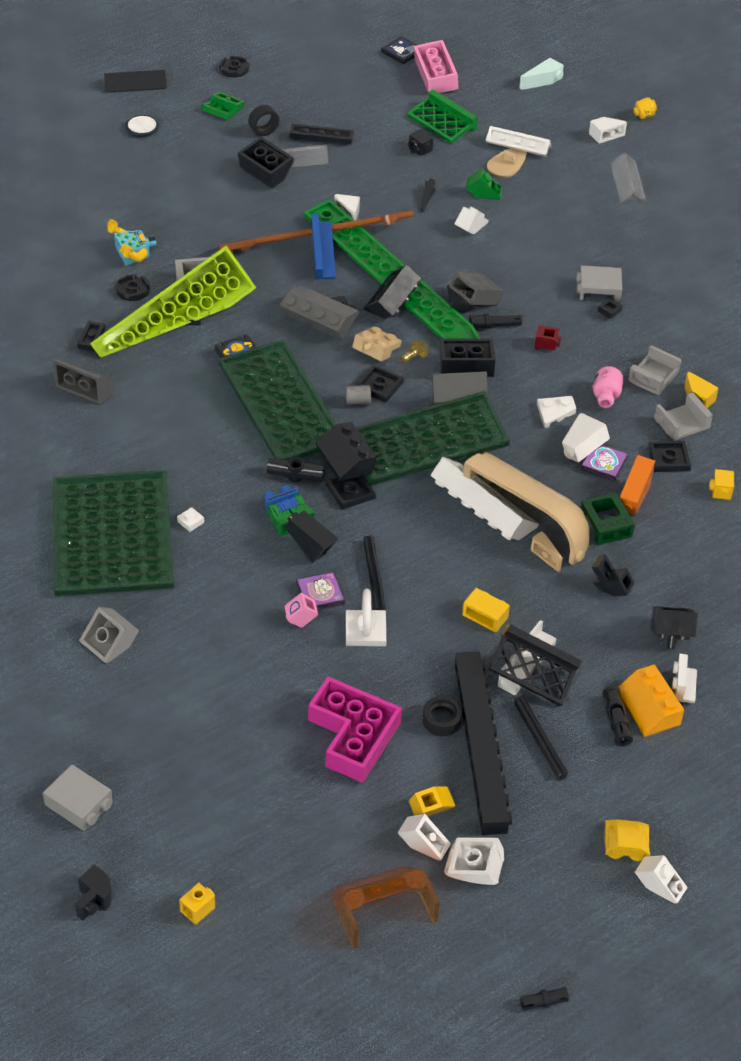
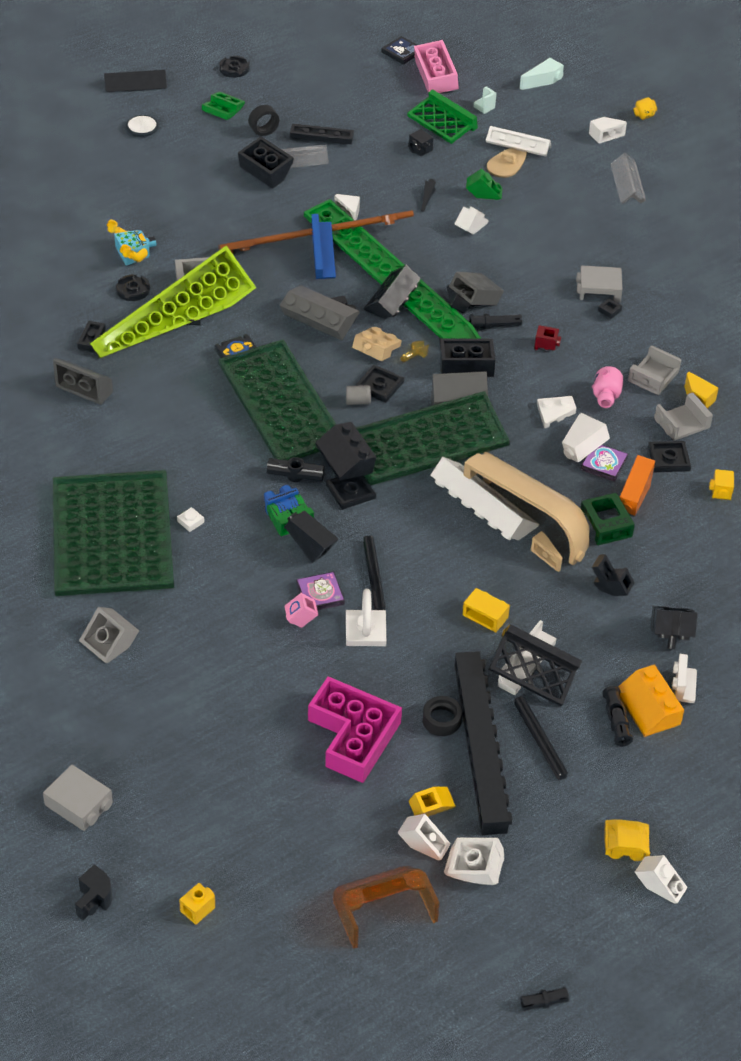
(487, 102): none -> light aqua panel

